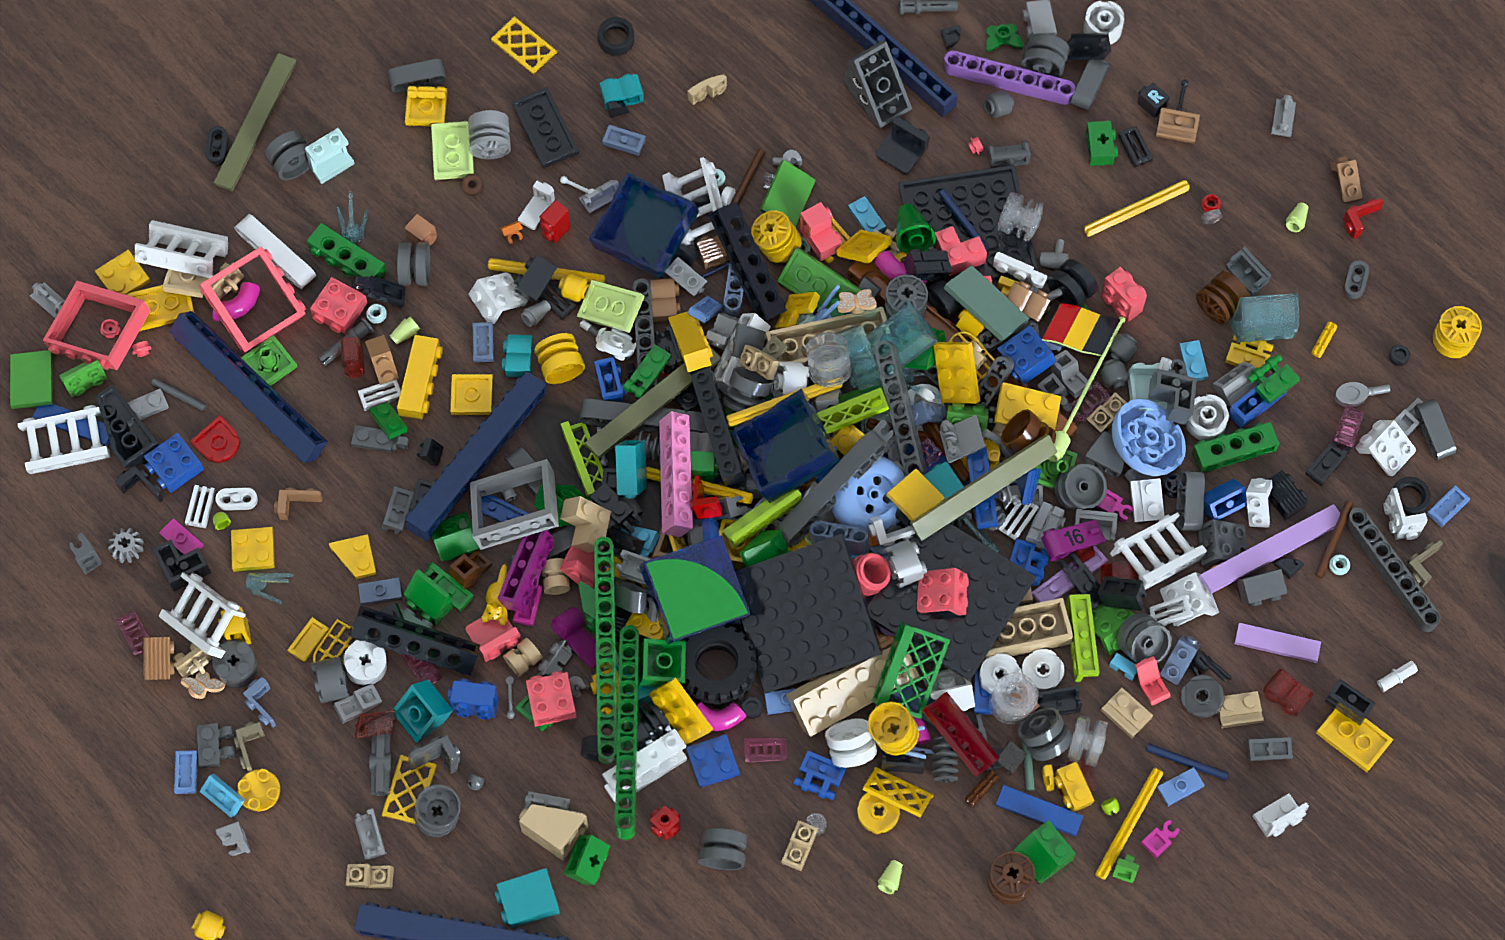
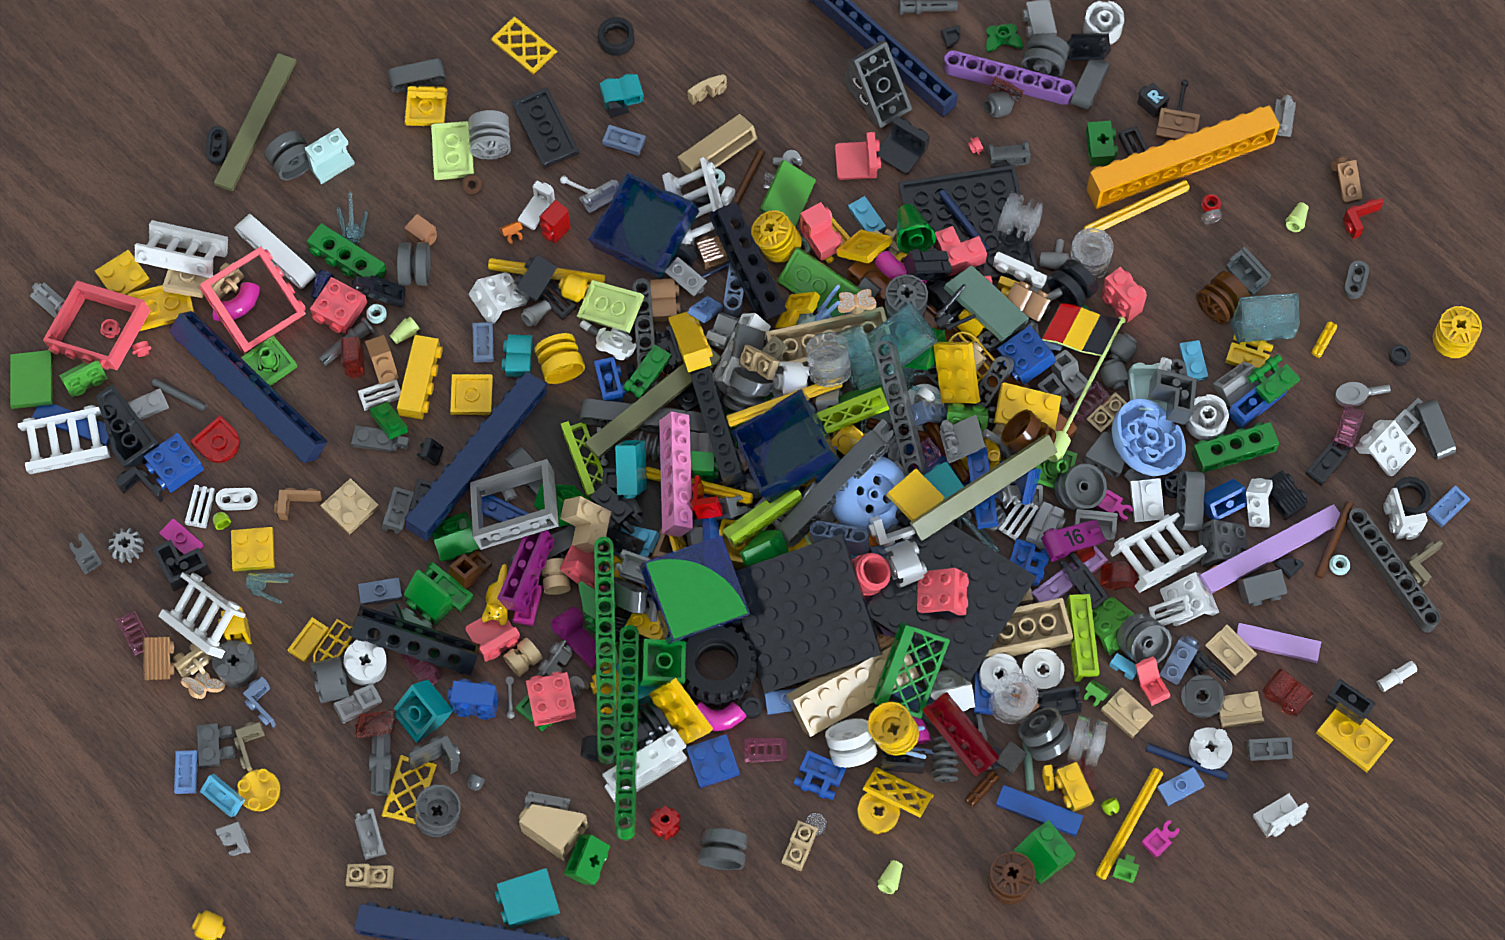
(320, 282): none -> clear blue cone
(349, 506): none -> tan plate
(355, 555): yellow wing -> none
(719, 145): none -> tan brick
(858, 159): none -> coral bracket
(945, 320): none -> black plant
(1001, 85): none -> clear red piece
(1097, 690): none -> bright green tile
(1101, 250): none -> clear wheel
(1122, 593): black hinge -> none
(1182, 156): none -> light orange brick
(1216, 738): none -> white plate
(1231, 650): none -> tan plate

